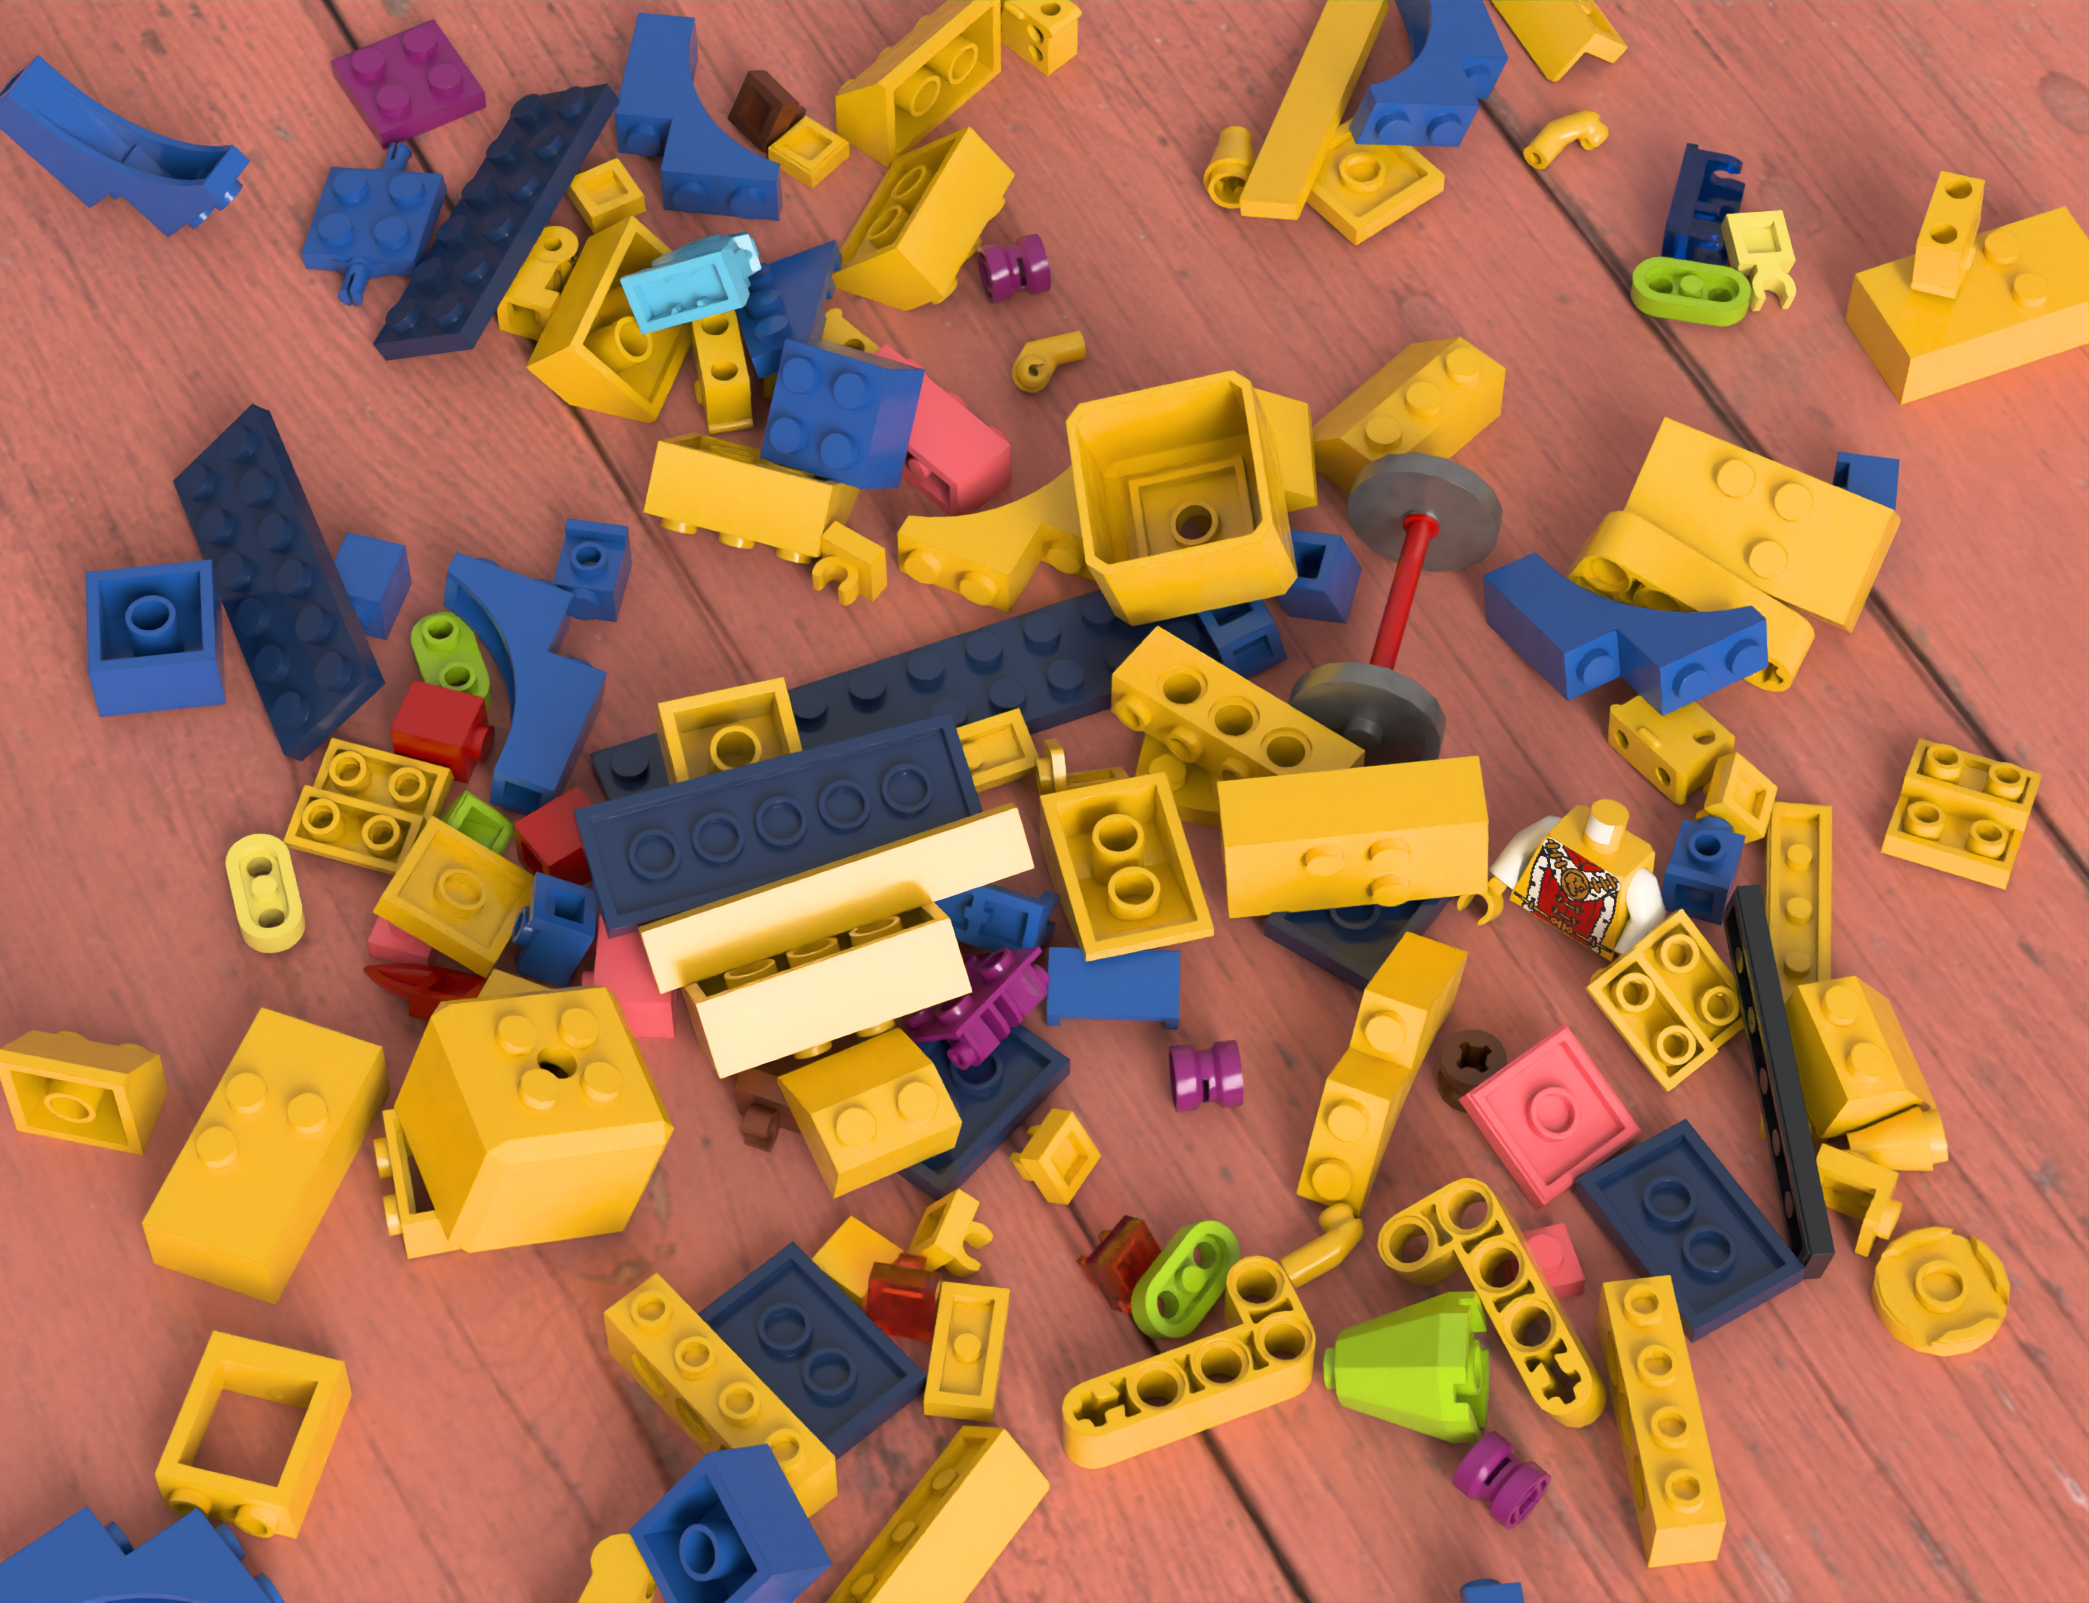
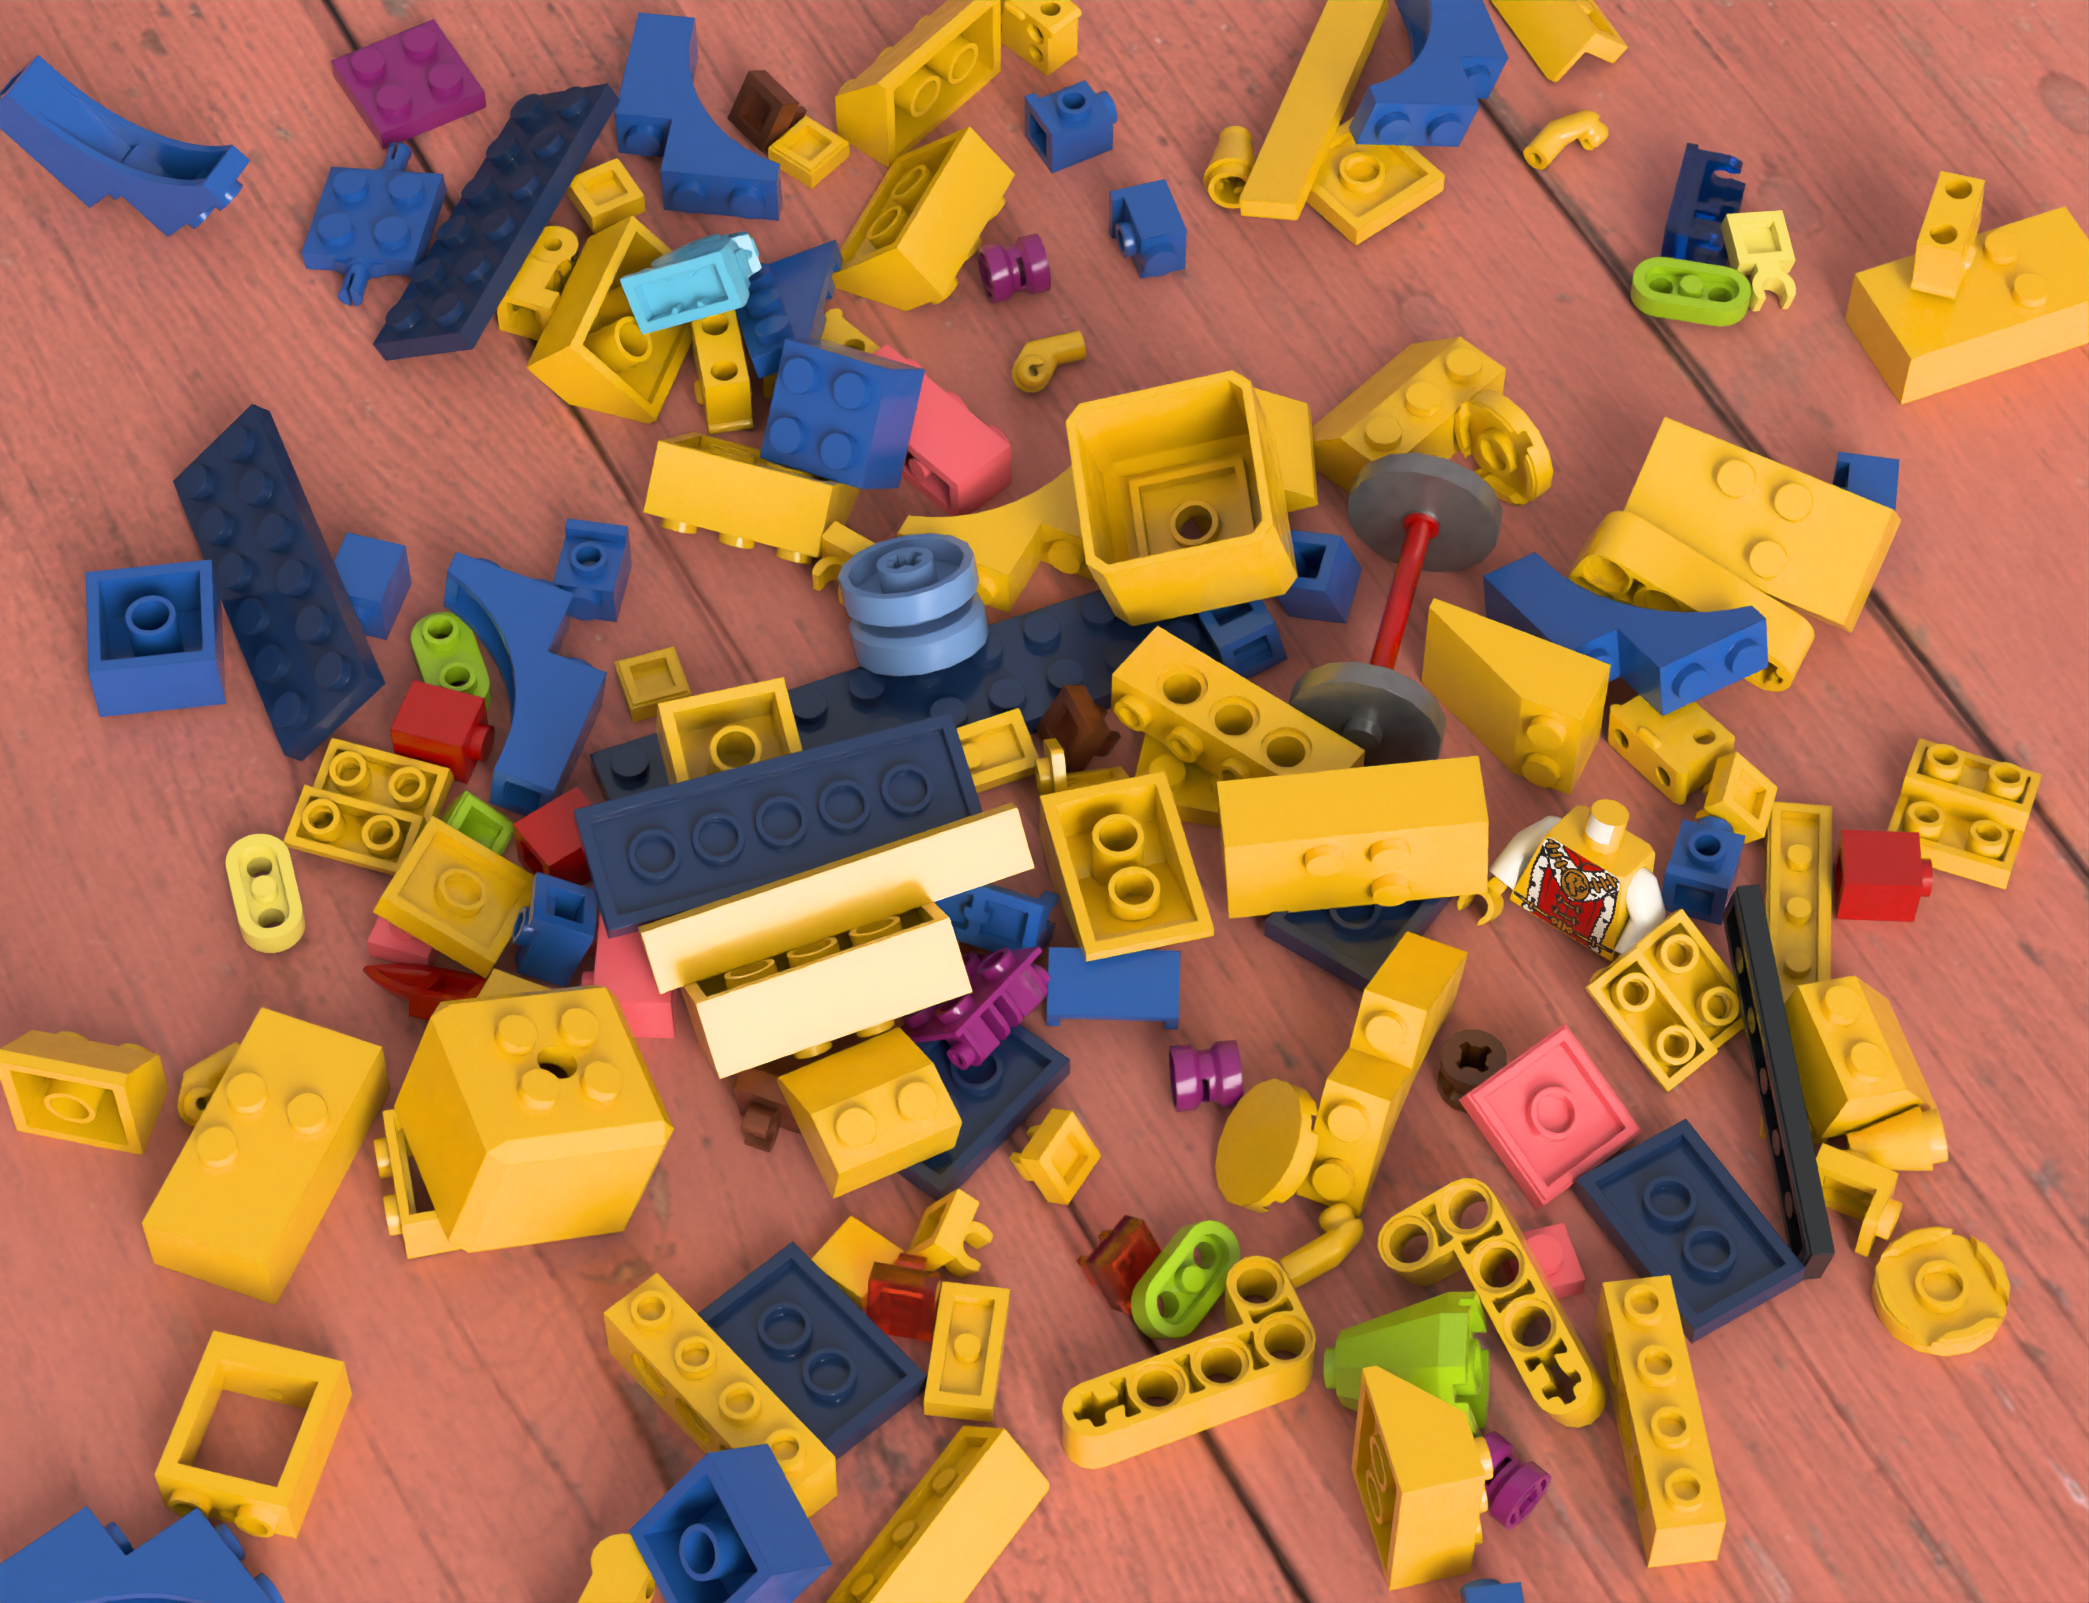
(200, 1083): none -> yellow arm
(649, 681): none -> yellow tile
(913, 604): none -> medium blue wheel
(1070, 125): none -> blue brick
(1077, 727): none -> copper tile
(1148, 228): none -> blue brick
(1267, 1145): none -> yellow tile
(1418, 1480): none -> yellow slope
(1504, 446): none -> yellow tile
(1517, 693): none -> yellow slope
(1880, 875): none -> red brick

